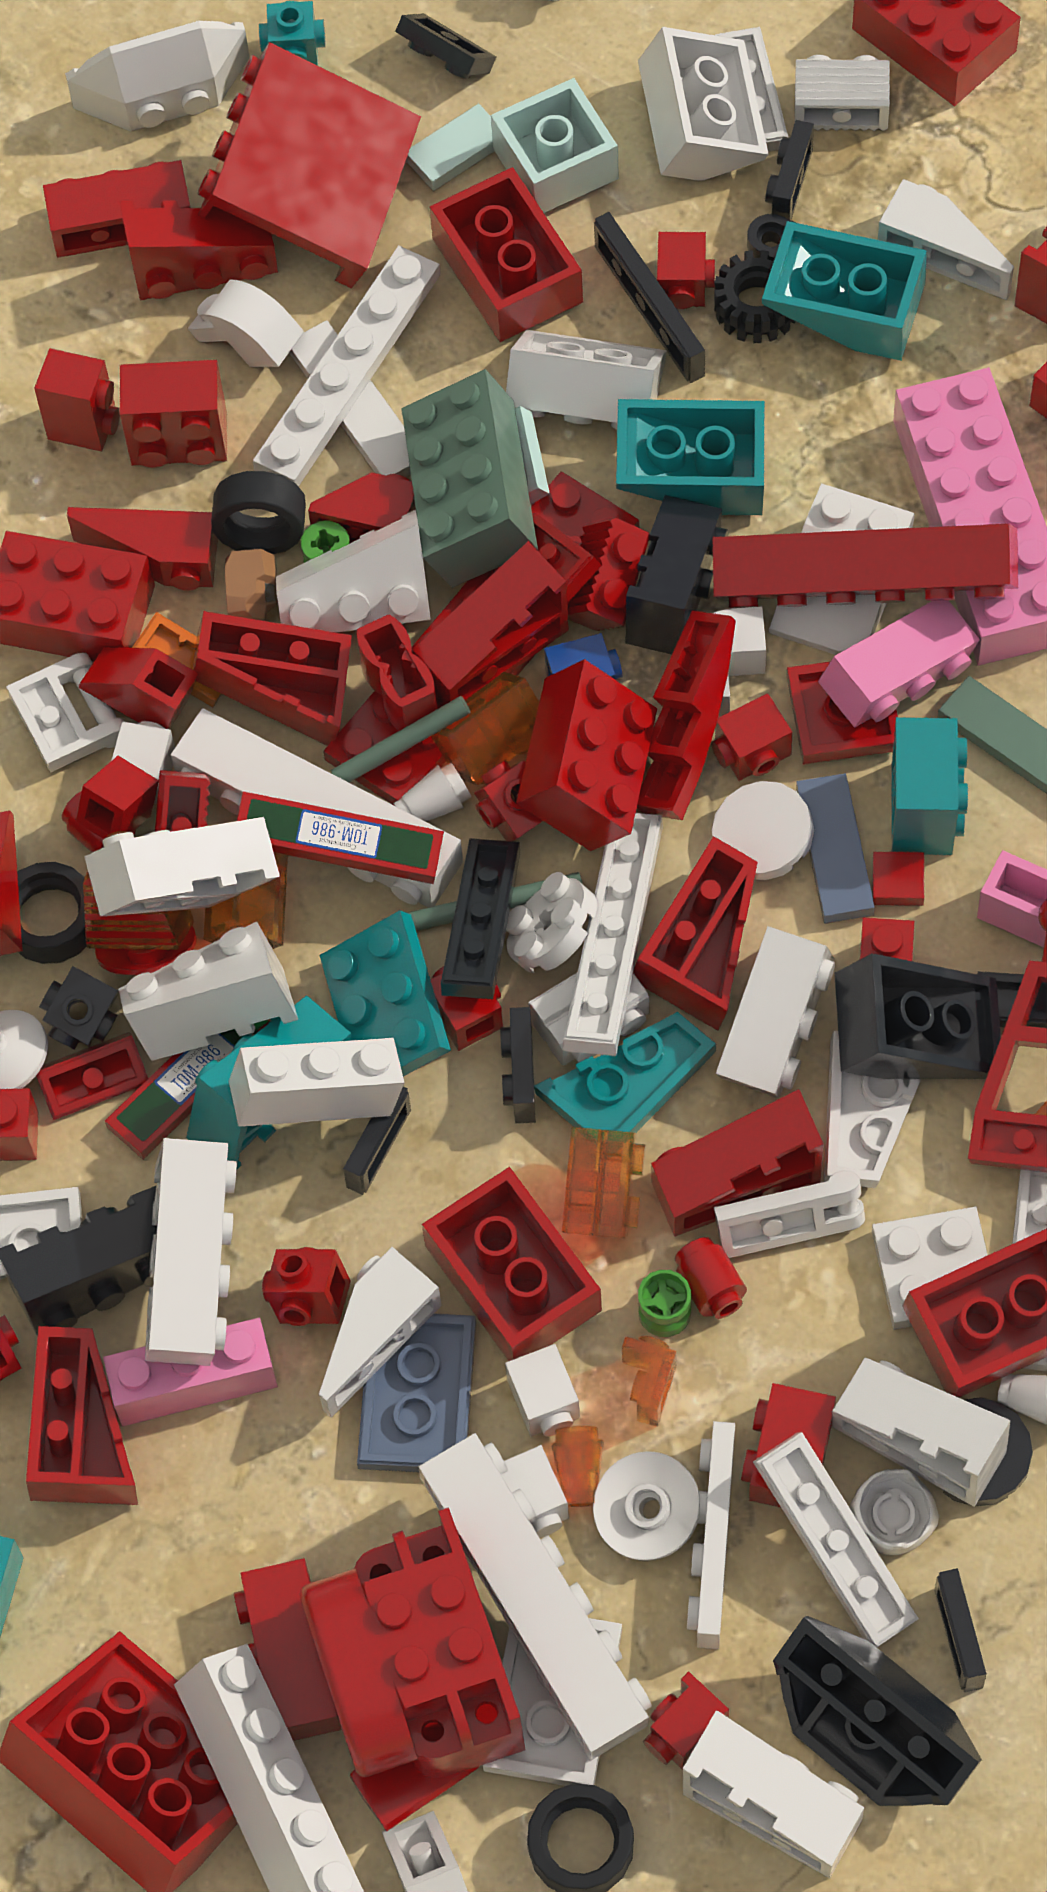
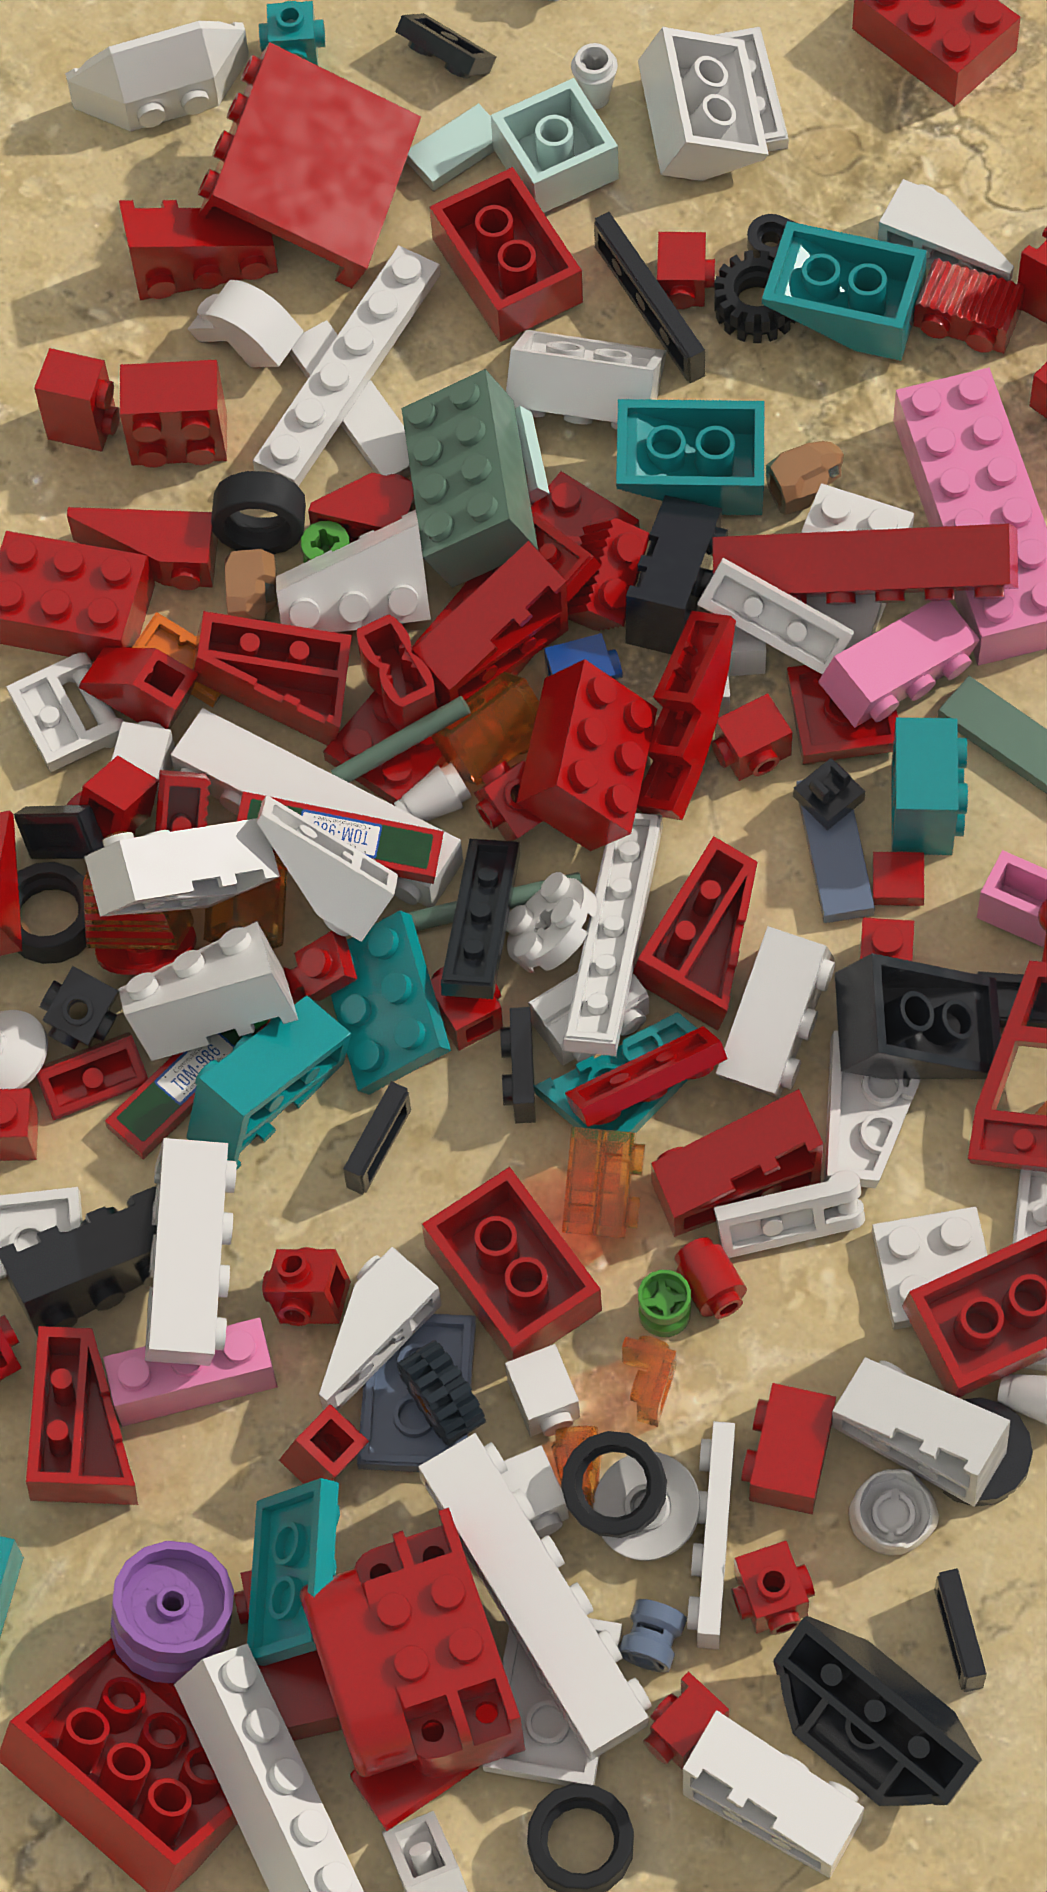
(59, 831): none -> black tile
(87, 211): red brick -> none
(170, 1610): none -> medium lavender wheel
(289, 1551): none -> teal plate
(316, 1082): white brick -> none
(321, 968): none -> red plate
(324, 1447): none -> red brick
(333, 876): none -> white slope
(441, 1392): none -> black wheel
(588, 1452): none -> black tyre
(595, 71): none -> white cone
(646, 1077): none -> red plate
(652, 1635): none -> sand blue wheel
(767, 825): white tile -> none
(771, 1589): none -> red brick
(775, 616): none -> white plate
(794, 157): black plate -> none
(798, 473): none -> medium nougat rock
(829, 793): none -> black tile
(835, 1540): white tile -> none
(843, 92): white brick -> none
(968, 306): none -> red brick

